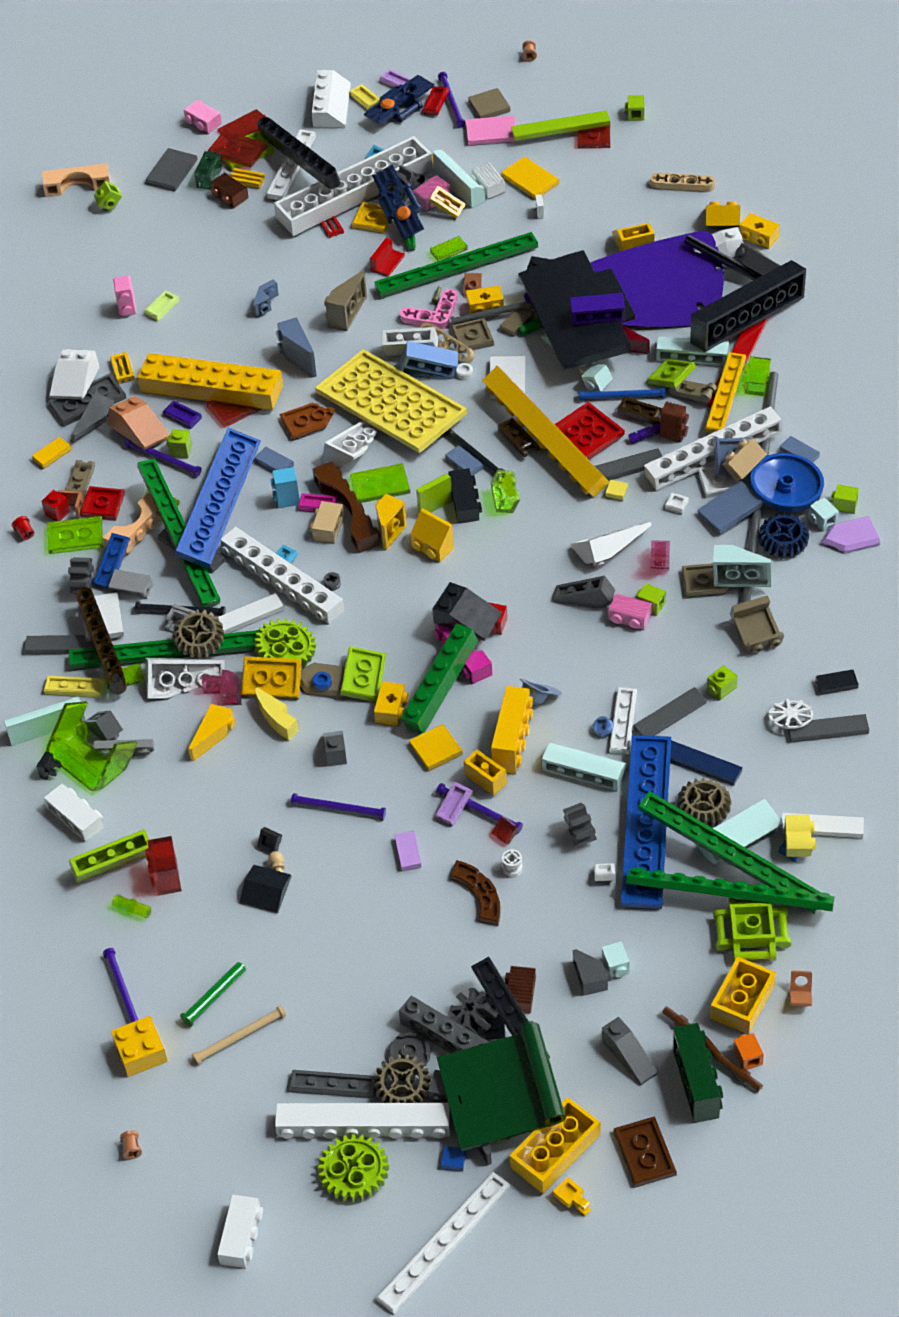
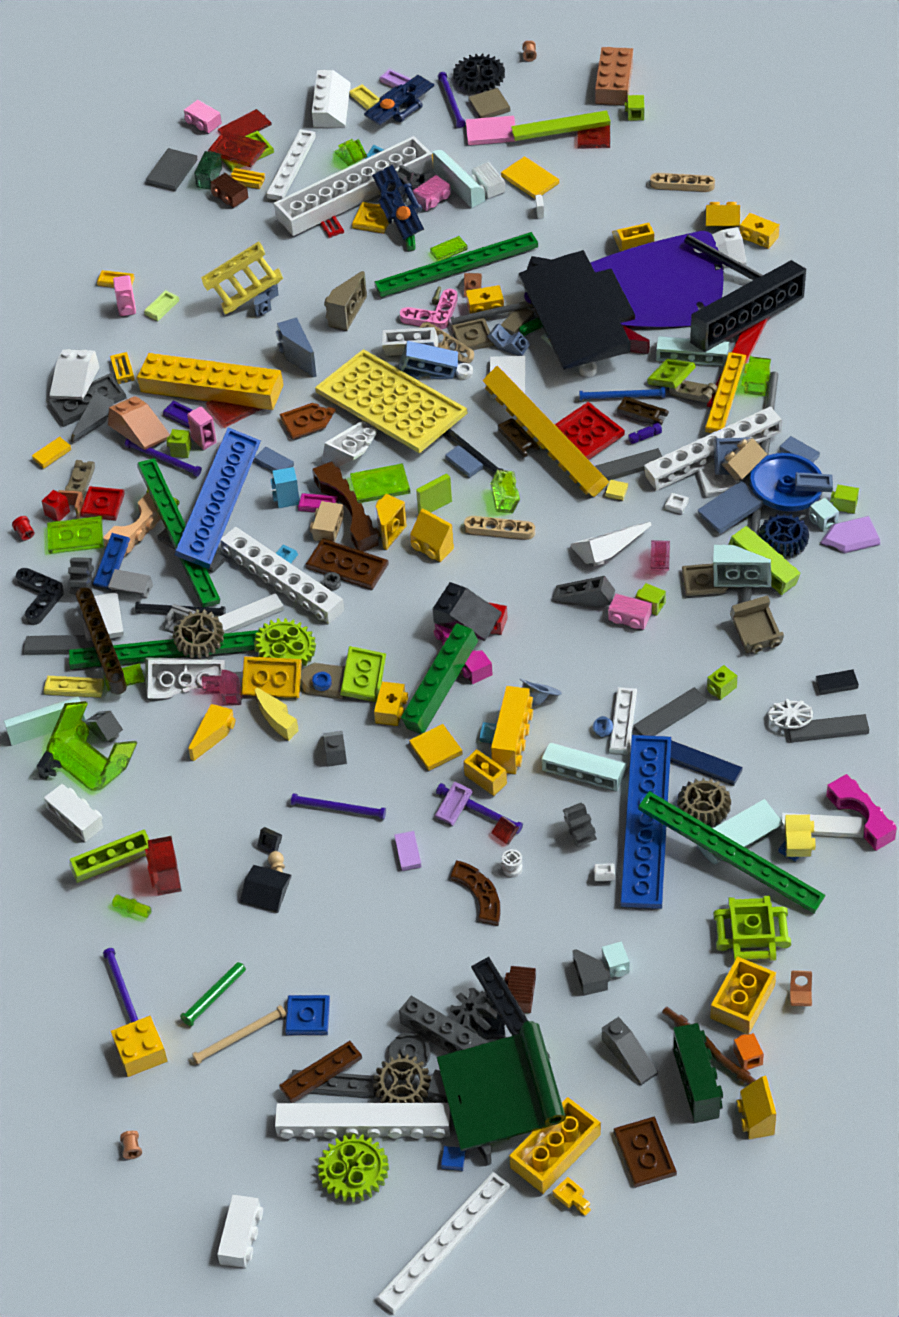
(45, 593): none -> black beam
(57, 181): light nougat arch -> none
(105, 747): light grey plate -> none
(106, 278): none -> yellow tile
(107, 196): lime brick -> none
(202, 428): none -> bright pink brick
(234, 265): none -> light yellow fence
(299, 153): black beam -> none
(307, 1015): none -> blue tile
(320, 1071): none -> reddish brown tile
(350, 564): none -> reddish brown tile
(351, 151): none -> clear neon green slope
(385, 258): red panel -> none
(435, 100): red tile -> none
(445, 204): yellow tile -> none
(465, 496): black brick -> none
(487, 732): none -> medium azure tile
(491, 73): none -> black gear
(499, 530): none -> tan beam
(504, 341): none -> sand blue slope
(597, 308): dark purple brick -> none
(597, 377): light aqua brick -> none
(614, 76): none -> nougat brick
(673, 421): copper brick -> none
(737, 890): green plate -> none
(754, 259): dark grey slope -> none
(757, 1109): none -> yellow slope
(783, 574): none -> lime brick
(813, 482): none -> sand blue tile
(847, 795): none -> dark pink arch

